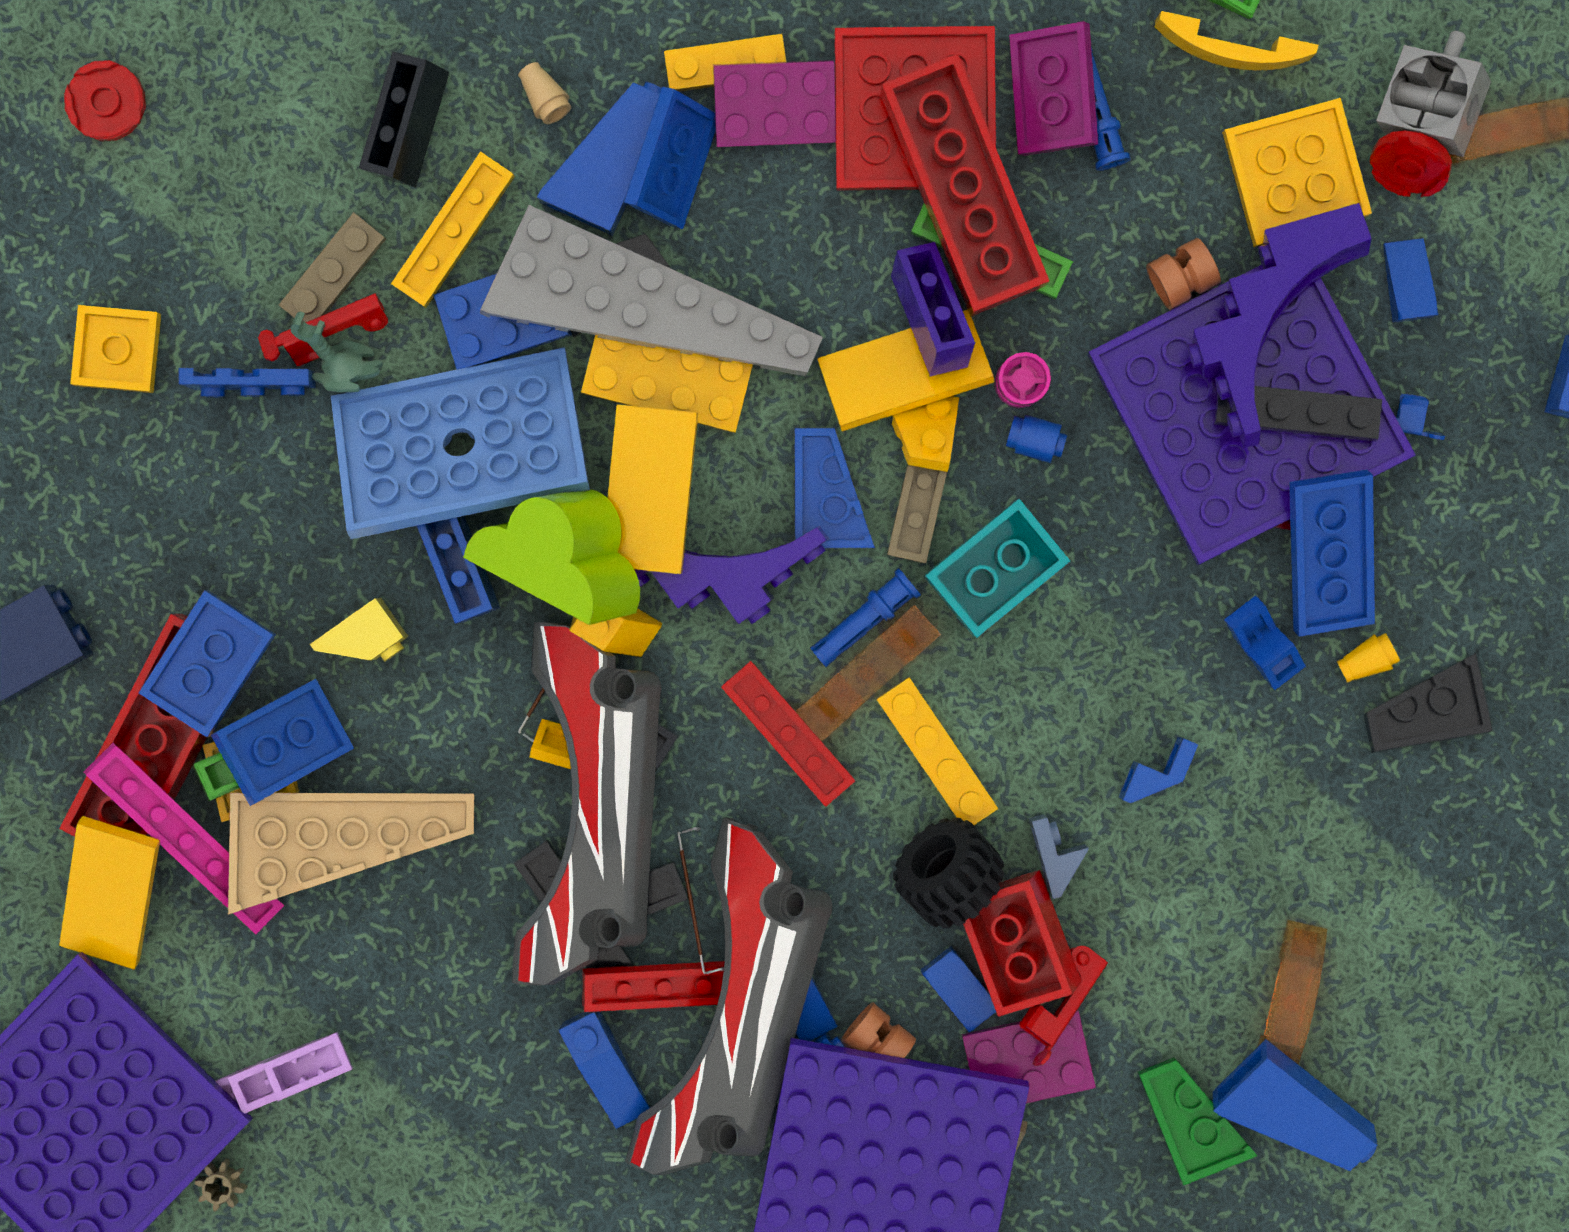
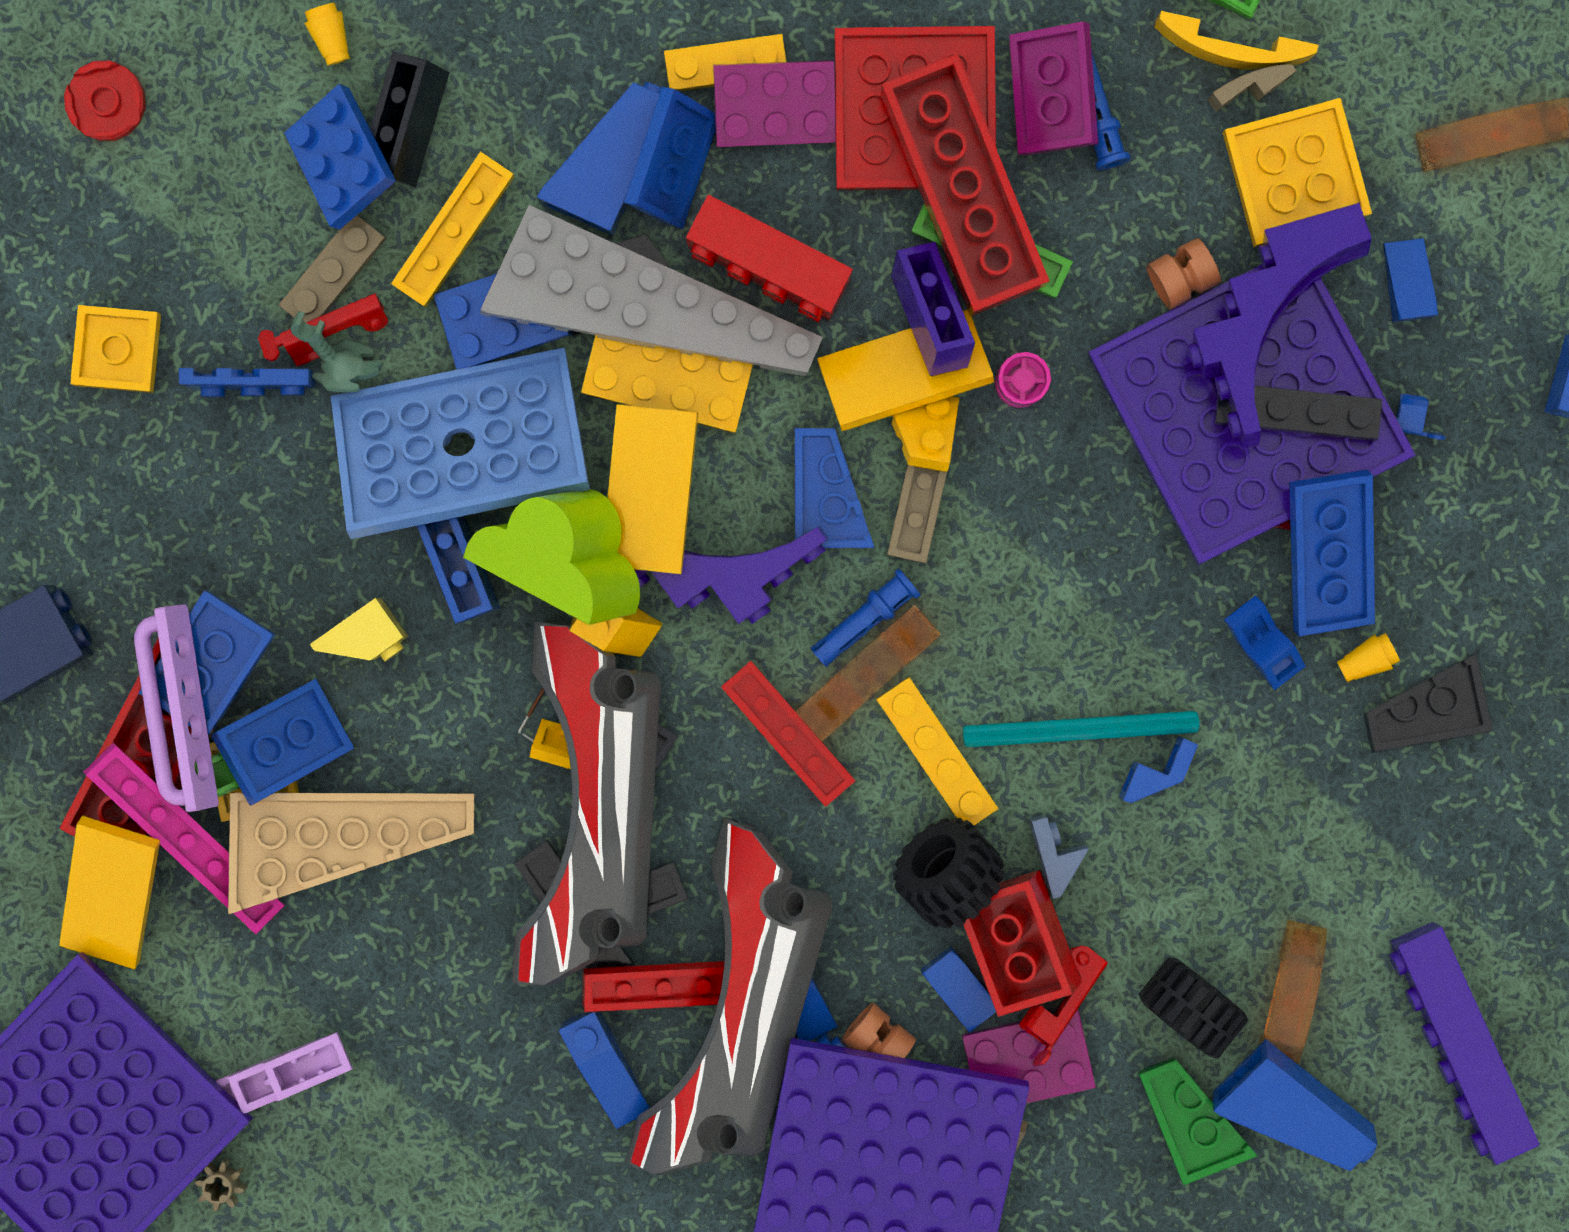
(172, 625): none -> lavender piece
(328, 32): none -> yellow cone
(339, 156): none -> blue plate
(544, 94): tan cone -> none
(691, 902): reddish brown piece -> none
(768, 258): none -> red brick
(996, 568): teal brick -> none
(1036, 438): blue brick -> none
(1081, 729): none -> teal axle
(1193, 1007): none -> black tyre
(1258, 82): none -> dark tan slope
(1410, 163): red tile -> none
(1436, 95): light grey piece -> none
(1463, 1042): none -> dark purple brick

